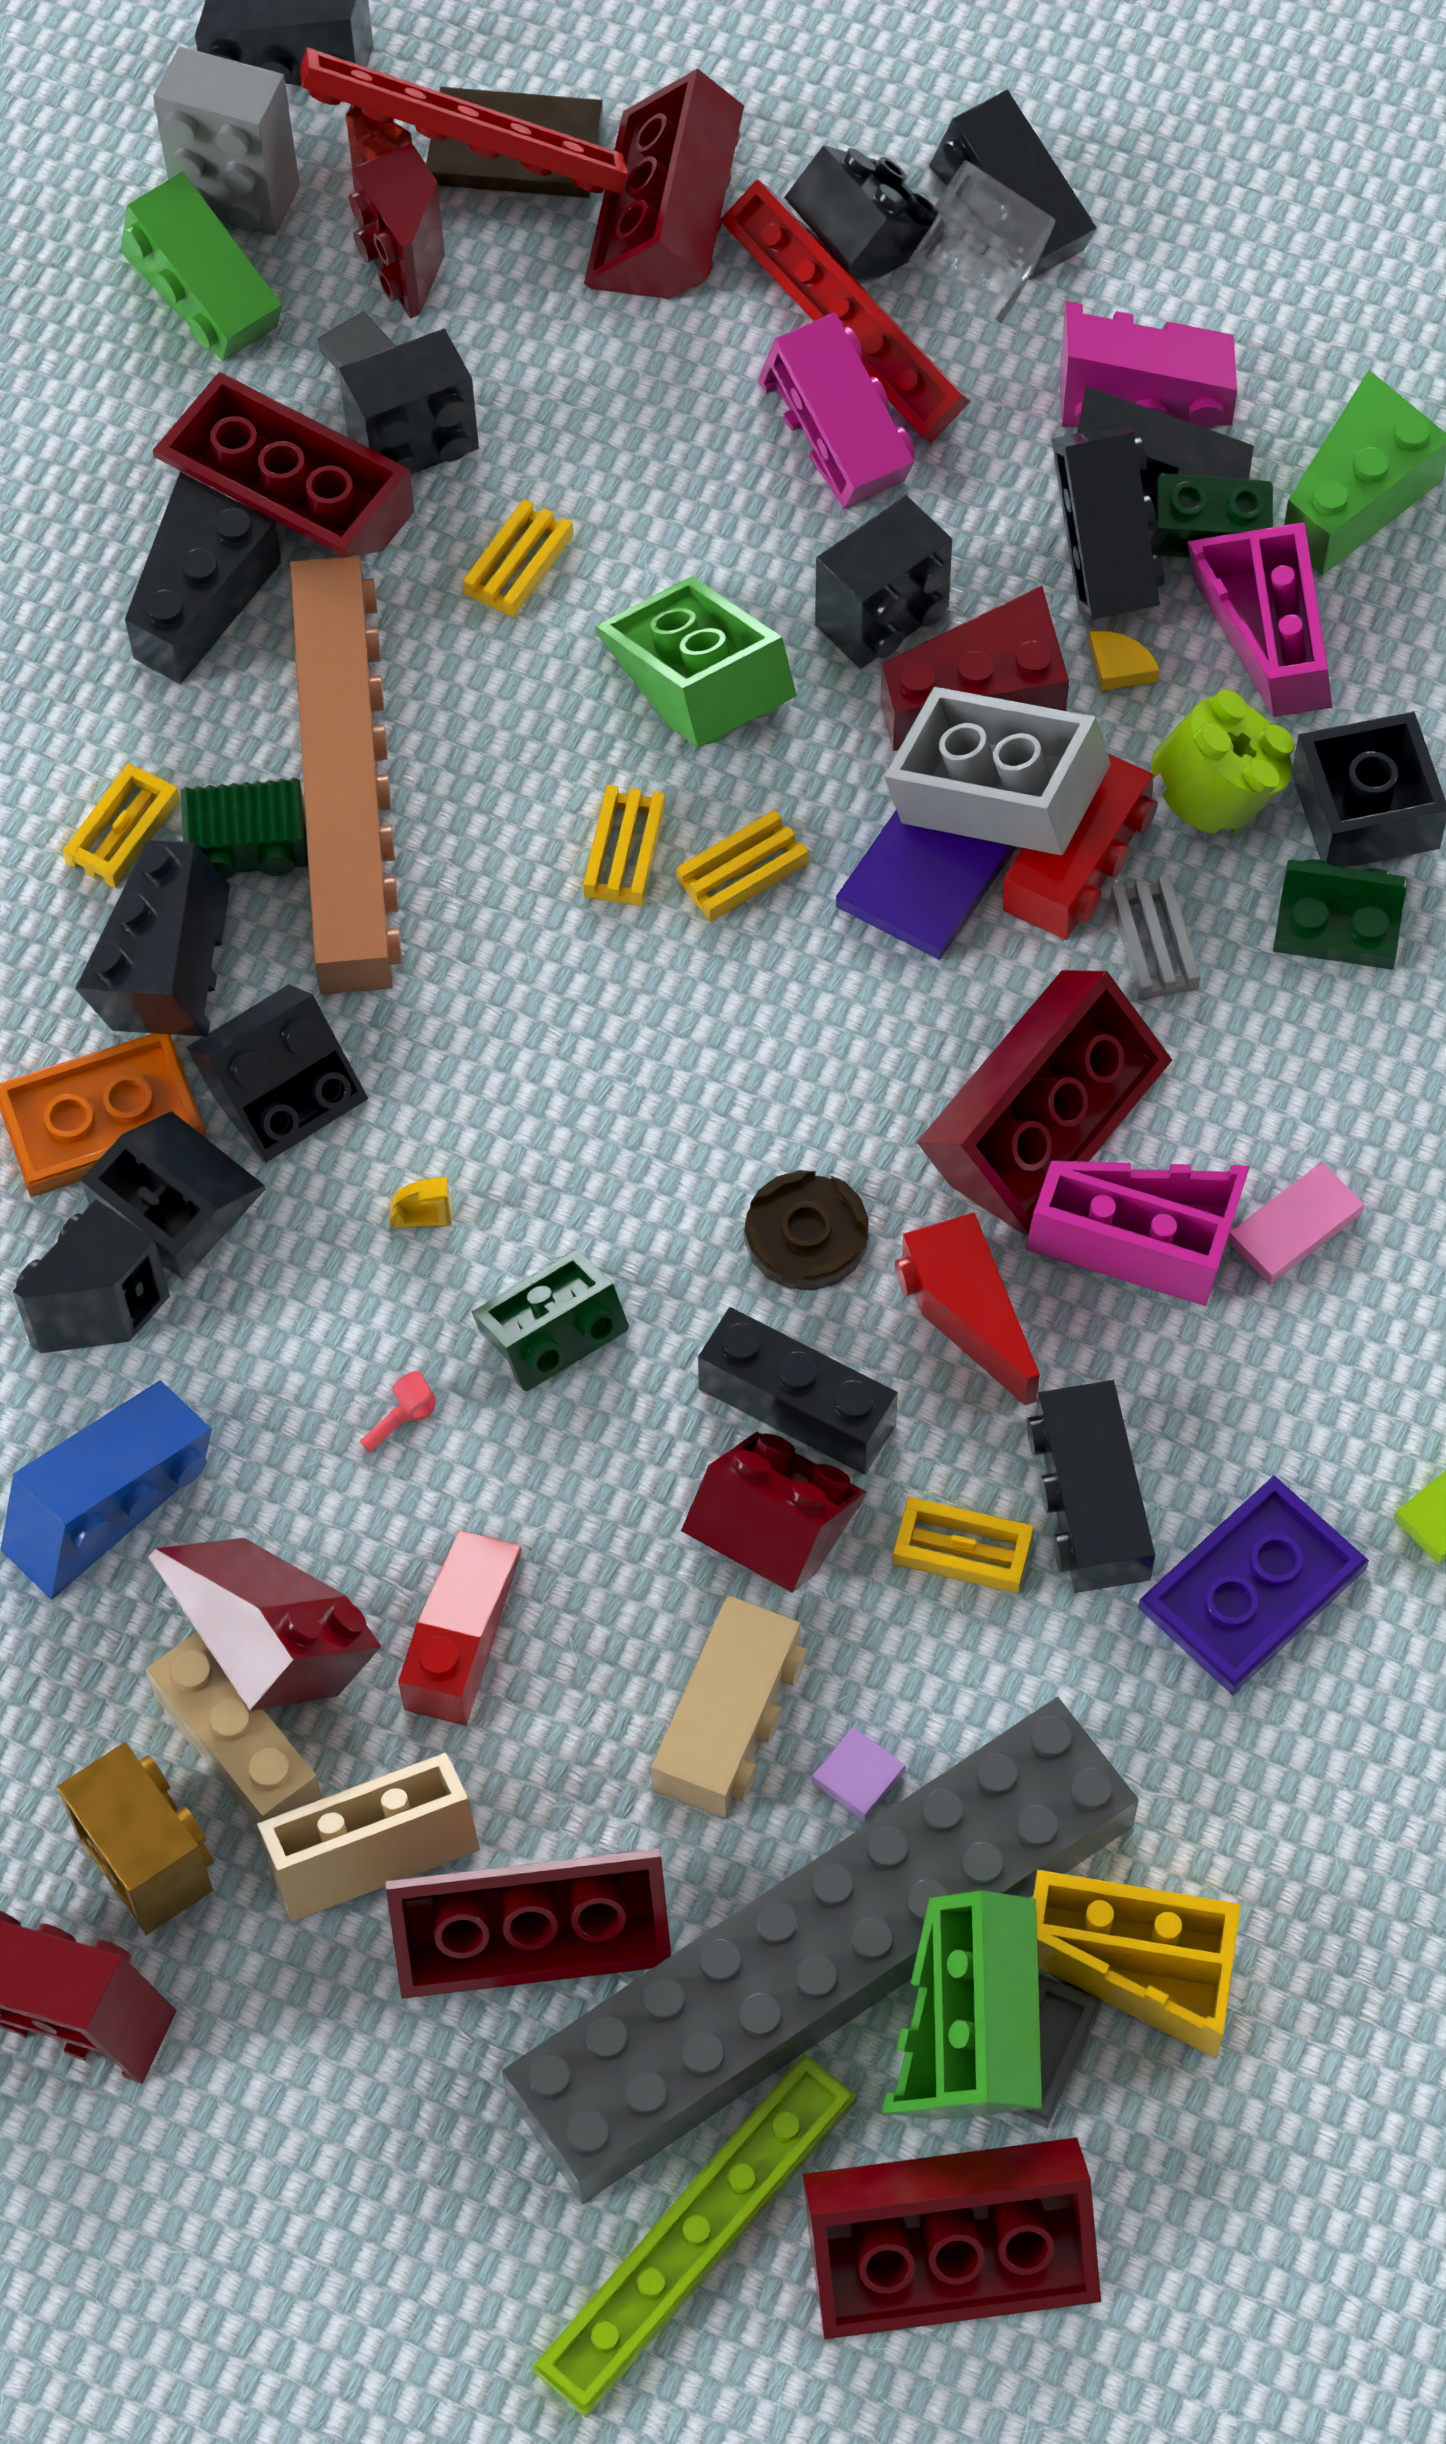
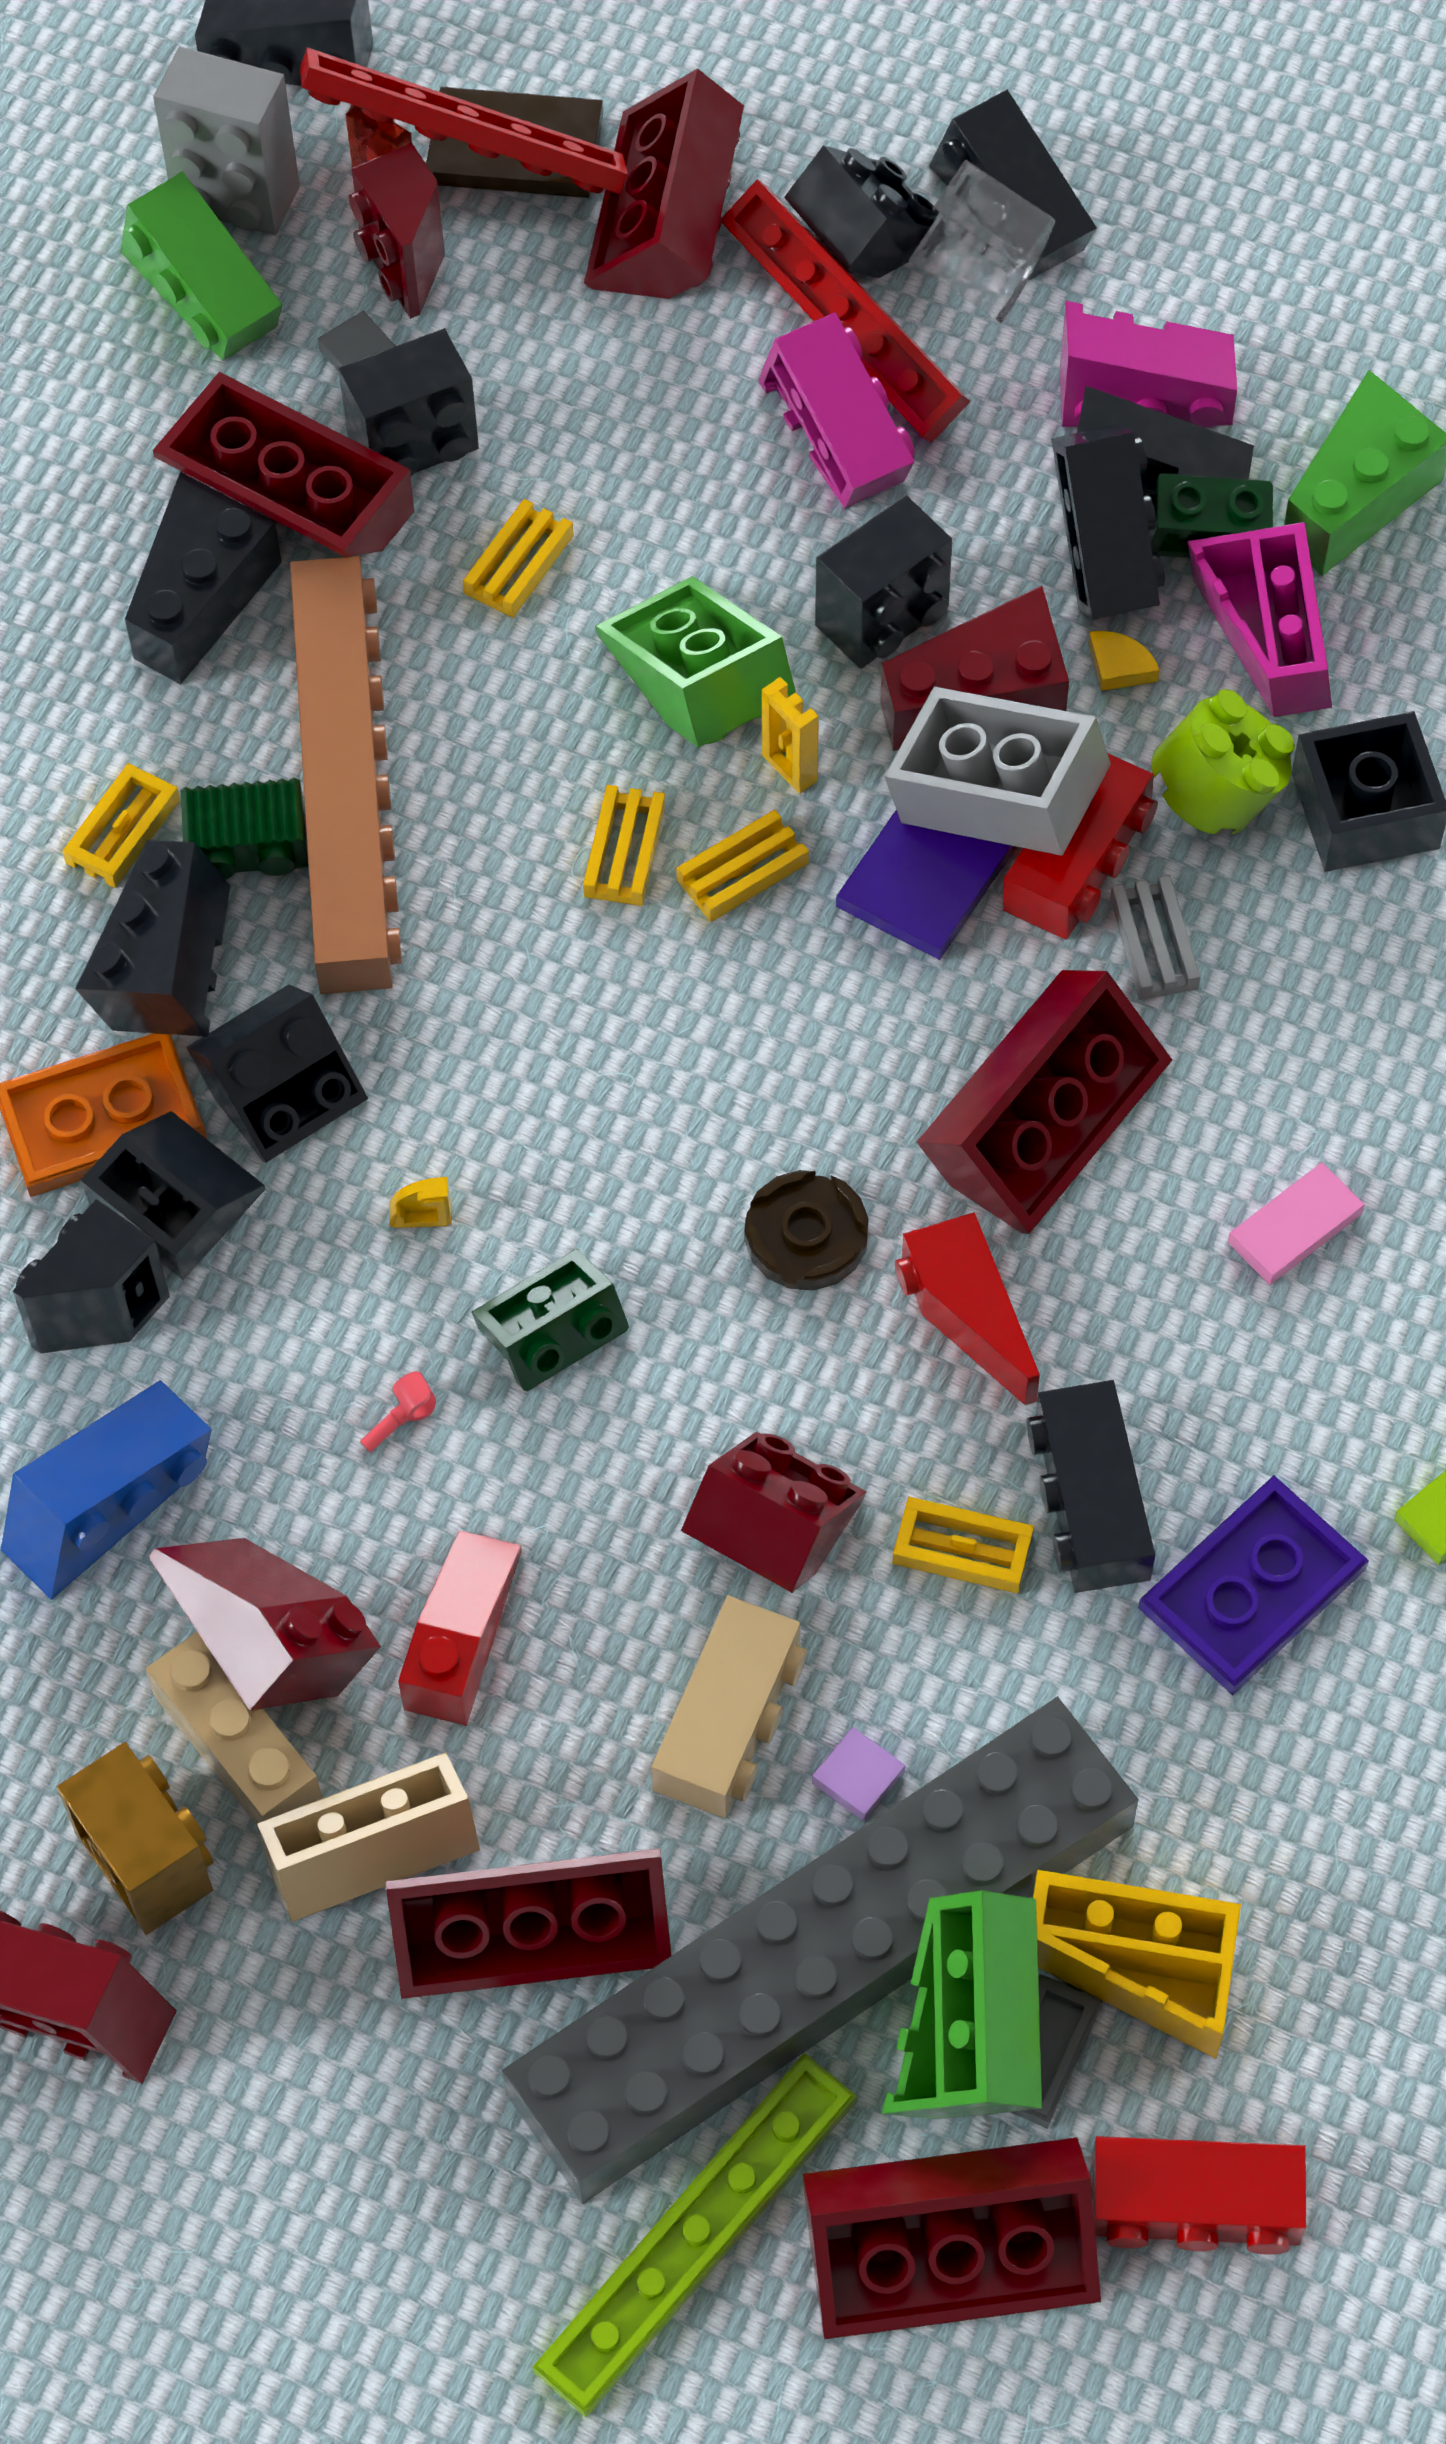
(789, 731): none -> yellow tile
(797, 1390): black brick -> none
(1139, 1223): dark pink wedge -> none
(1199, 2193): none -> red brick
(1340, 913): dark green bracket -> none

